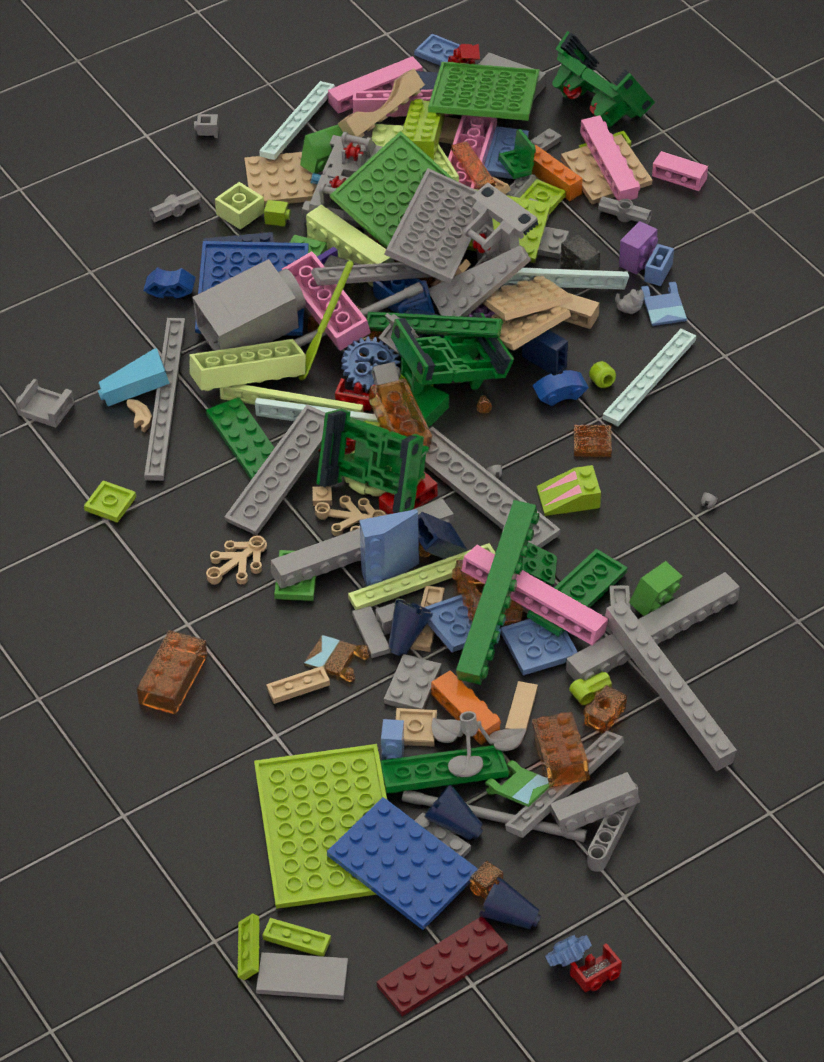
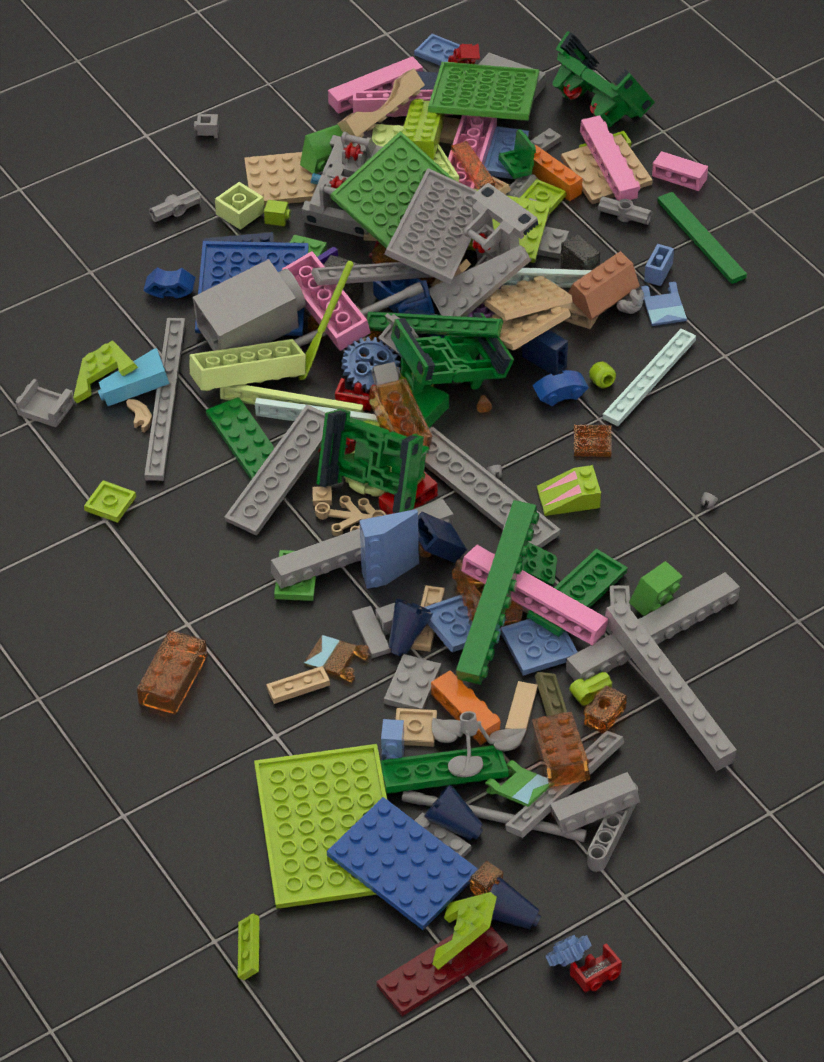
(99, 364): none -> lime wing
(255, 546): tan plant -> none
(296, 121): light aqua plate -> none
(296, 937): lime plate -> none
(302, 976): light grey tile -> none
(349, 241): yellowish green brick -> none
(407, 582): yellowish green plate -> none
(473, 920): none -> lime wing
(550, 693): none -> olive tile
(604, 285): none -> nougat slope
(637, 247): medium lavender brick -> none
(702, 237): none -> green tile

